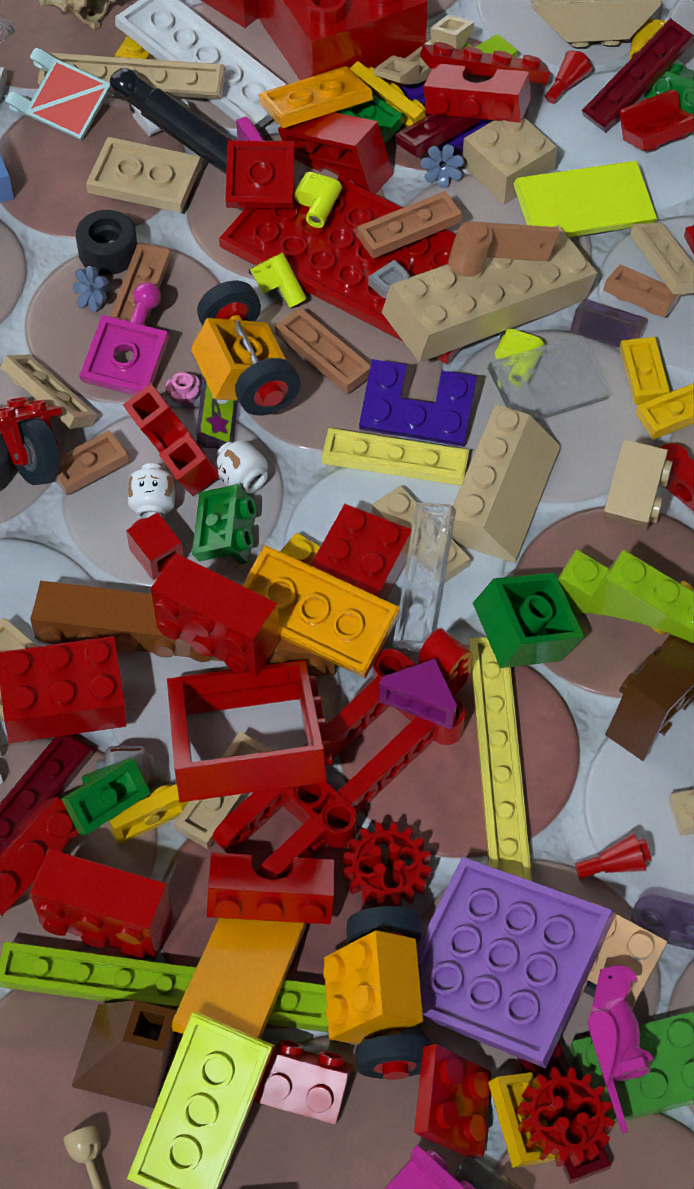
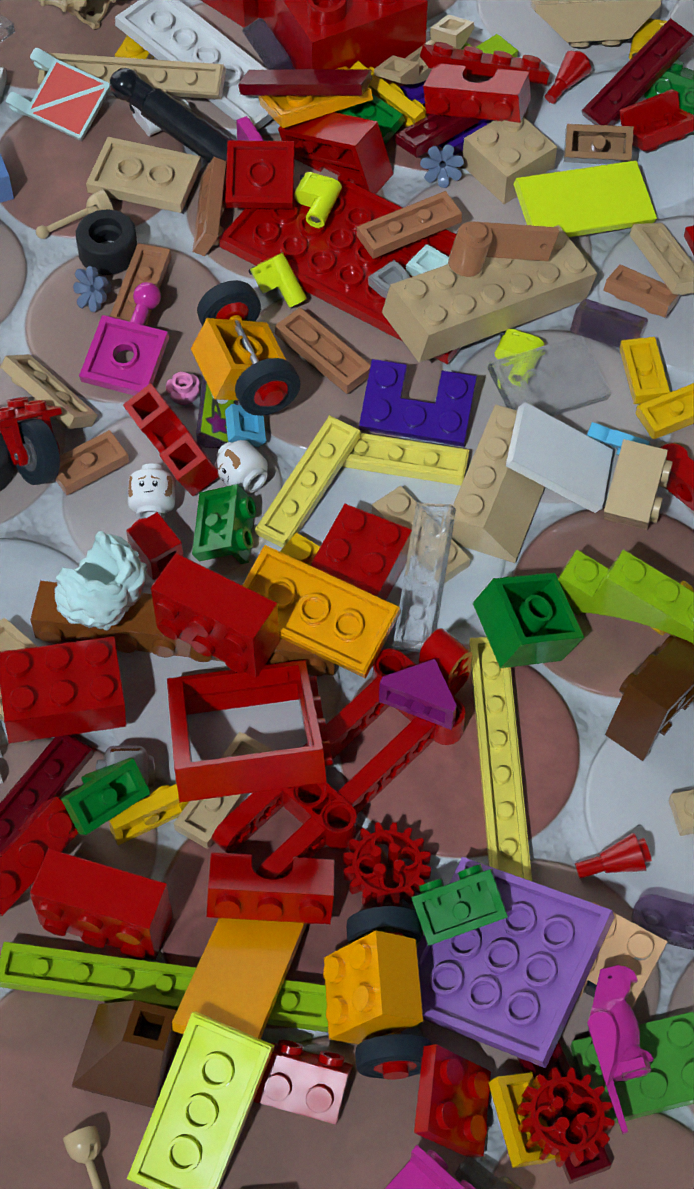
(97, 201): none -> tan hinge
(102, 585): none -> light aqua hair
(210, 207): none -> nougat plate
(244, 426): none -> medium azure plate
(267, 46): none -> clear purple slope
(306, 82): none -> dark red tile
(308, 481): none -> light yellow tile
(426, 260): none -> light aqua tile
(459, 905): none -> green bracket
(559, 457): none -> white tile
(598, 144): none -> medium nougat brick
(612, 437): none -> medium azure plate

